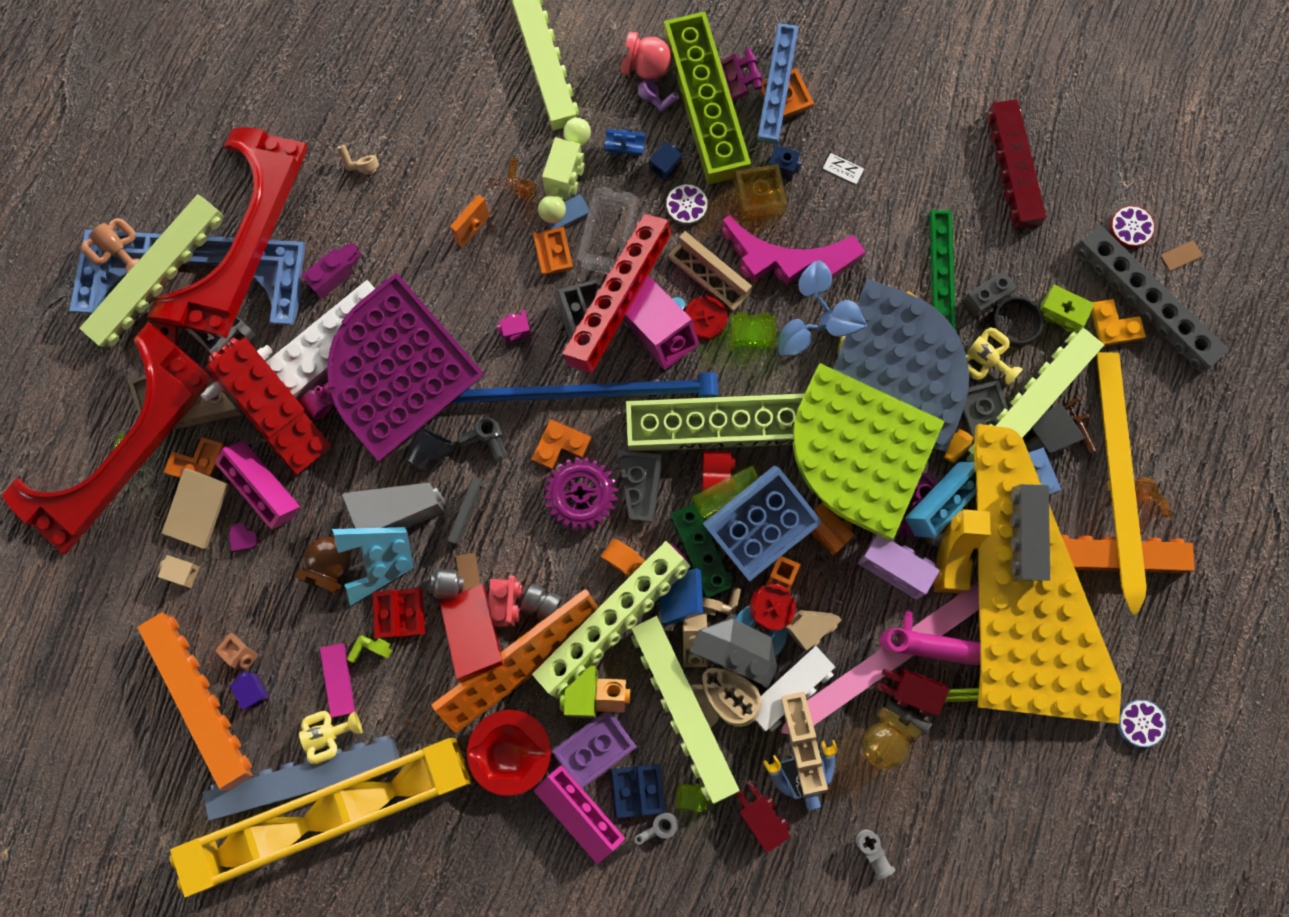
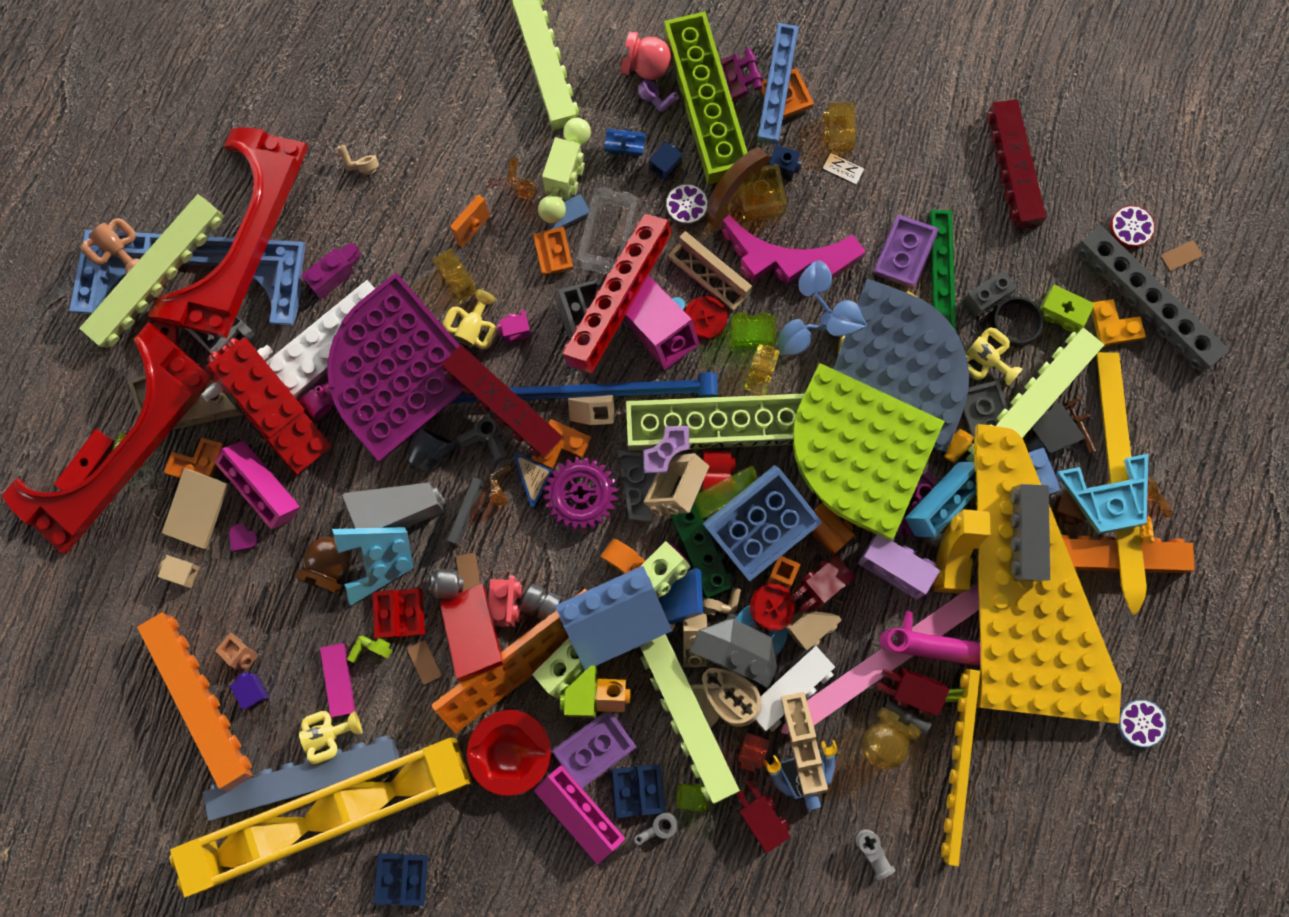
(94, 452): none -> red tile
(400, 879): none -> dark blue slope
(424, 662): none -> medium nougat sticker
(455, 275): none -> clear yellow brick
(472, 323): none -> light yellow piece
(497, 494): none -> clear orange plate
(502, 402): none -> dark red brick
(533, 477): none -> tile
(592, 410): none -> tan slope
(613, 618): none -> medium blue slope
(674, 440): none -> lavender tile
(693, 473): none -> tan window
(730, 182): none -> reddish brown slope
(752, 752): none -> clear red brick
(761, 369): none -> clear yellow brick
(824, 584): none -> dark red hinge
(839, 139): none -> clear yellow brick
(905, 251): none -> medium lavender tile
(959, 776): none -> yellow plate
(1067, 509): none -> reddish brown brick
(1115, 504): none -> medium azure wing
(1146, 532): none -> light orange axle

